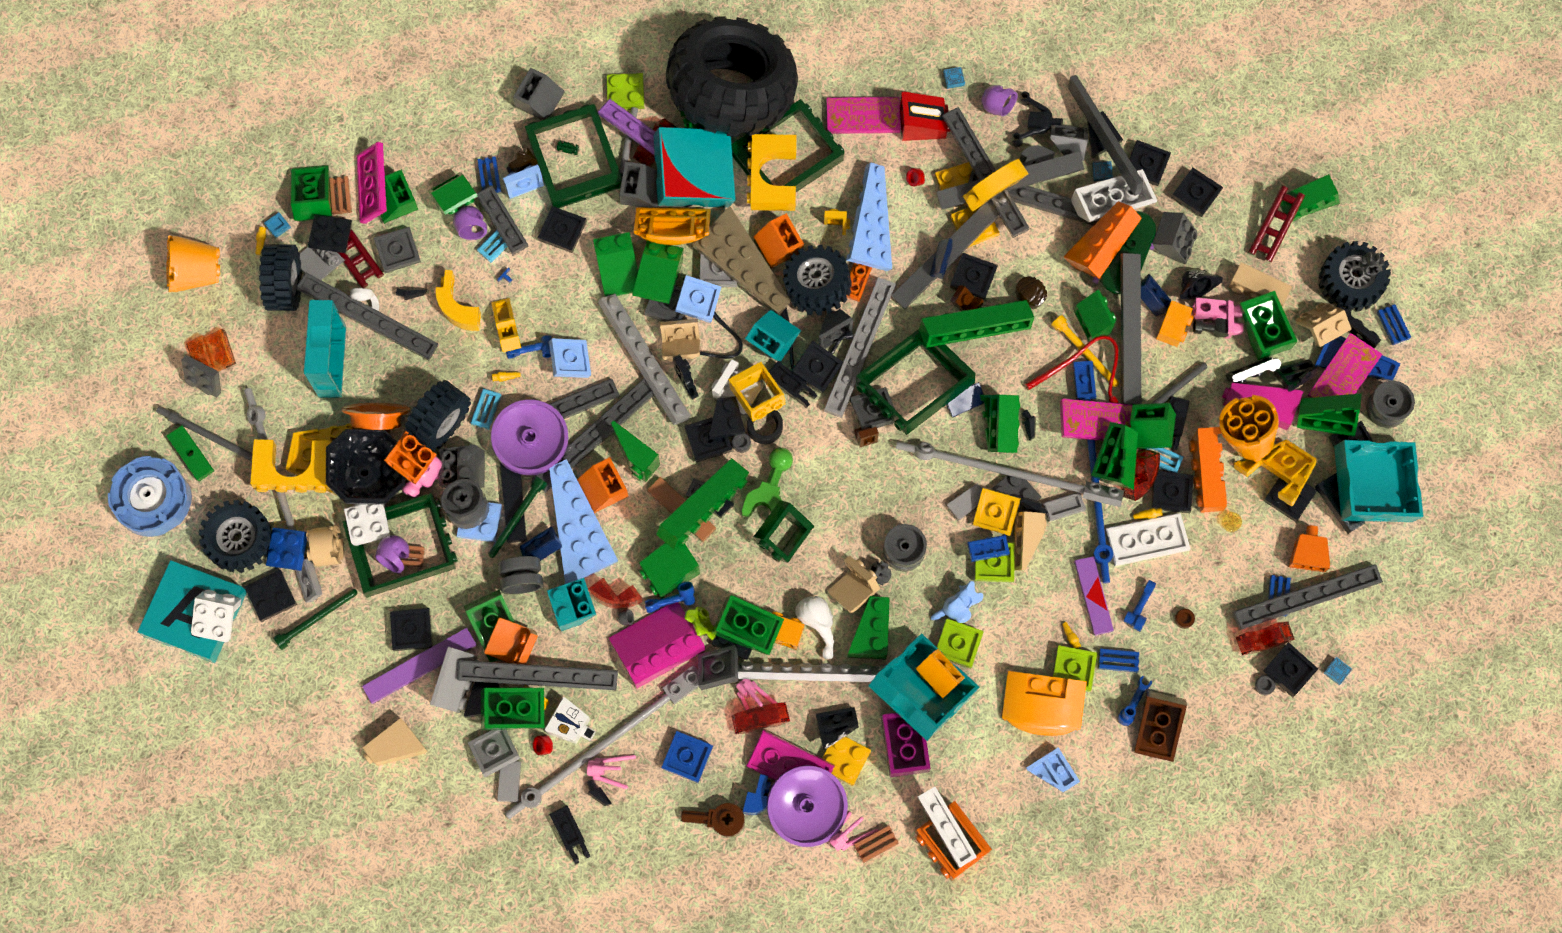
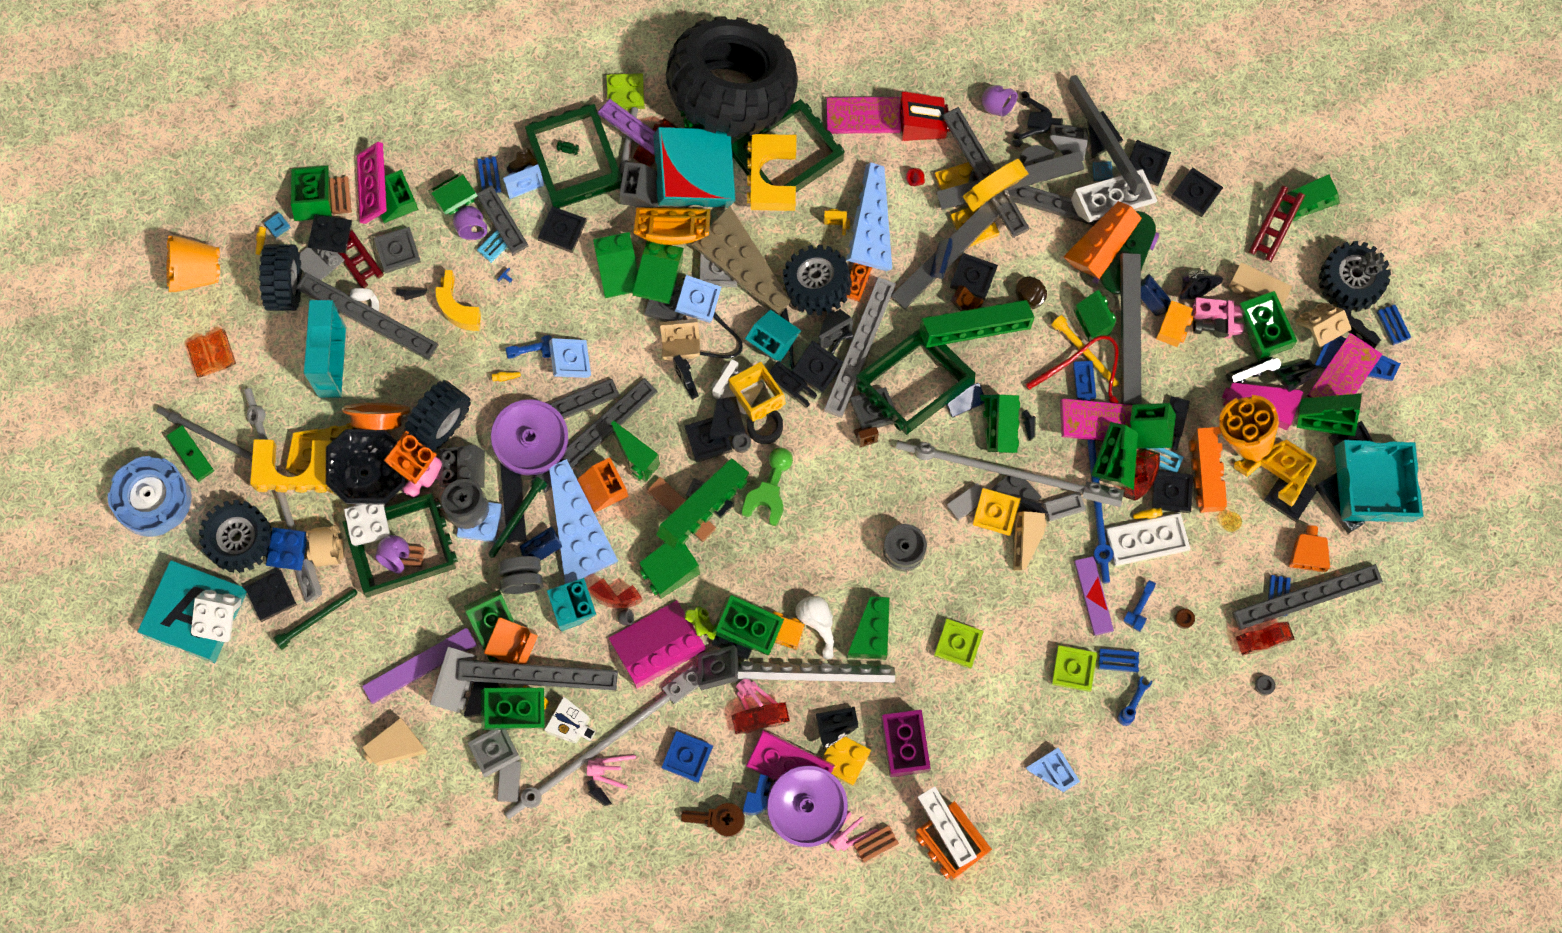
(201, 376): dark grey plate -> none
(411, 629): black plate -> none
(493, 410): medium azure tile -> none
(506, 325): yellow slope -> none
(538, 94): dark grey slope -> none
(542, 745): red tile -> none
(569, 832): black hinge -> none
(644, 359): light grey plate -> none
(685, 594): blue brick -> none
(772, 522): dark green window -> none
(778, 240): orange slope -> none
(855, 586): tan bracket -> none
(881, 571): dark grey gear -> none
(913, 696): teal tile -> none
(939, 673): light orange brick -> none
(954, 77): dark azure tile -> none
(958, 606): light blue animal -> none
(988, 548): blue plate -> none
(996, 569): lime plate -> none
(1043, 703): light orange slope -> none
(1072, 637): yellow piece -> none
(1160, 726): reddish brown slope -> none
(1175, 236): dark grey slope -> none
(1181, 383): dark grey bar -> none
(1290, 669): black plate -> none
(1337, 671): dark azure tile -> none
(1390, 404): dark grey wheel -> none

